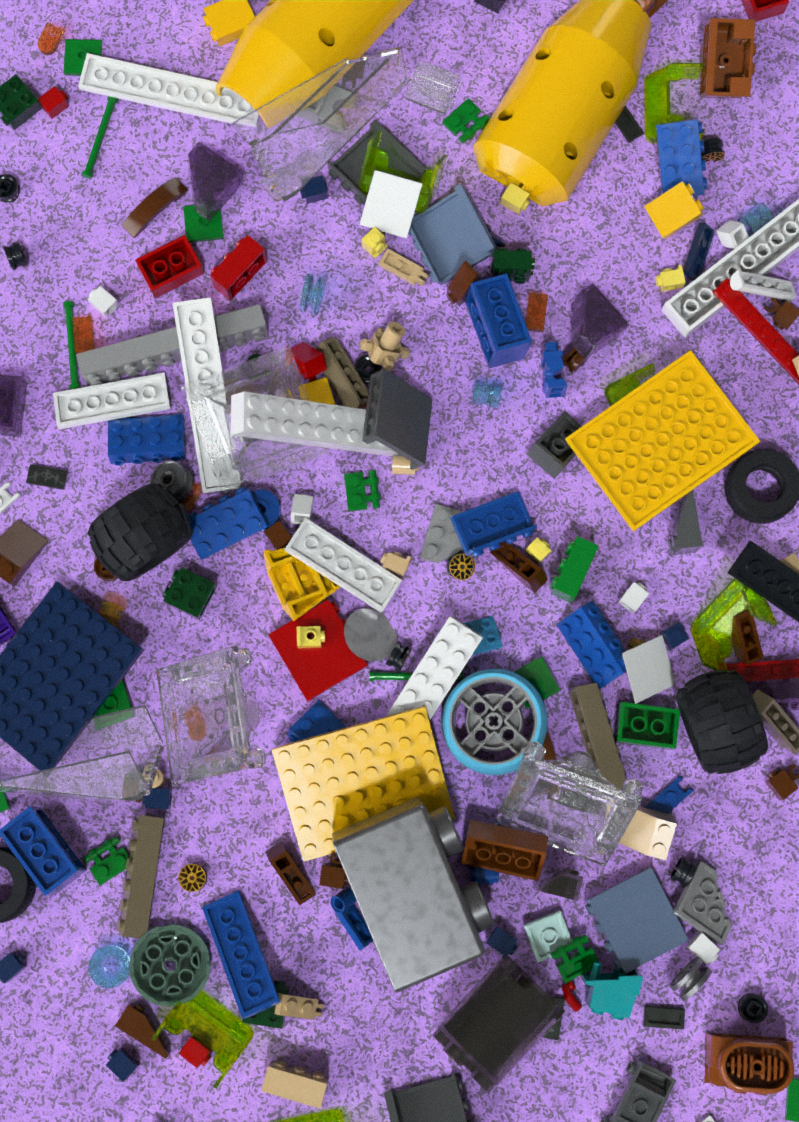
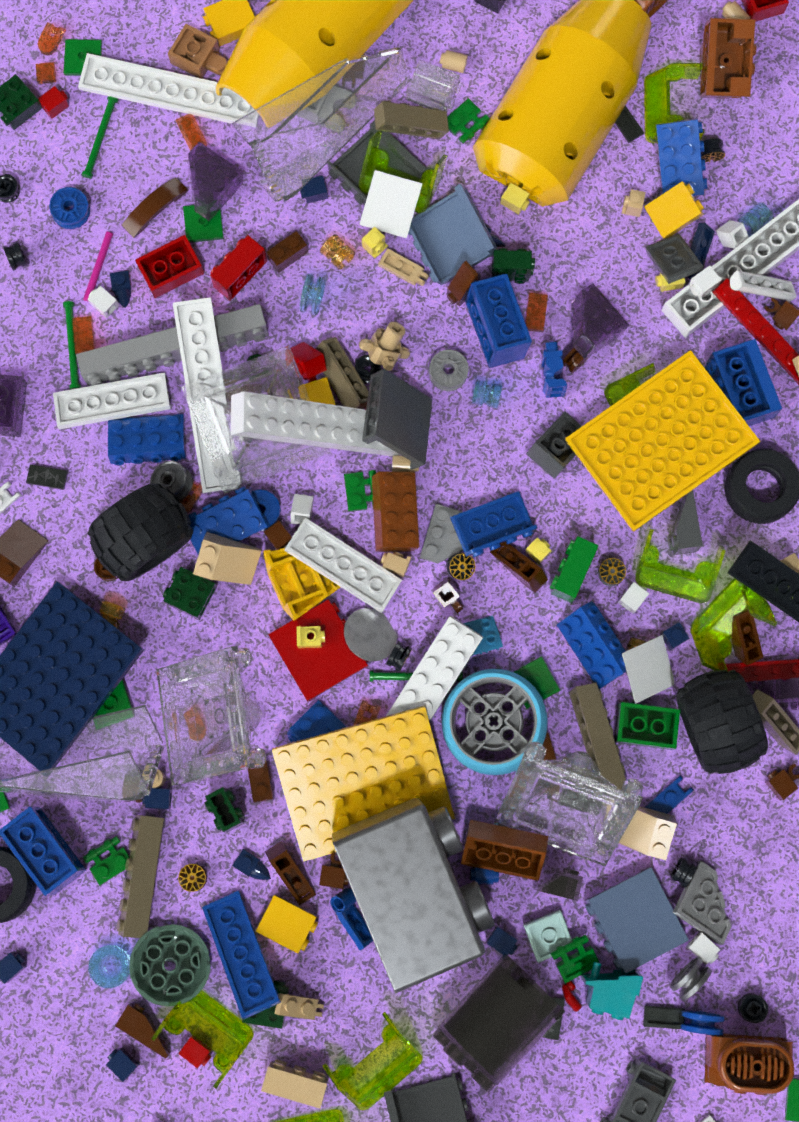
(45, 73): none -> clear orange plate
(62, 200): none -> blue wheel
(98, 265): none -> dark pink bar
(121, 287): none -> dark blue plate
(190, 131): none -> clear orange plate
(203, 50): none -> medium nougat brick
(223, 807): none -> dark green brick
(226, 560): none -> tan slope
(251, 866): none -> dark blue plate
(261, 784): none -> reddish brown brick
(287, 251): none -> reddish brown brick
(287, 924): none -> yellow brick
(337, 251): none -> clear yellow wheel
(369, 708): none -> clear orange plate
(378, 1070): none -> clear neon green windscreen
(395, 512): none -> dark orange brick
(411, 120): none -> dark tan brick
(447, 594): none -> brick
(451, 359): none -> light grey wheel
(453, 61): none -> tan brick
(611, 572): none -> wheel
(633, 203): none -> tan brick
(674, 258): none -> dark grey tile
(674, 581): none -> clear neon green windscreen
(702, 1022): none -> blue wheel
(704, 282): none -> white brick
(733, 10): none -> tan brick
(745, 381): none -> blue brick

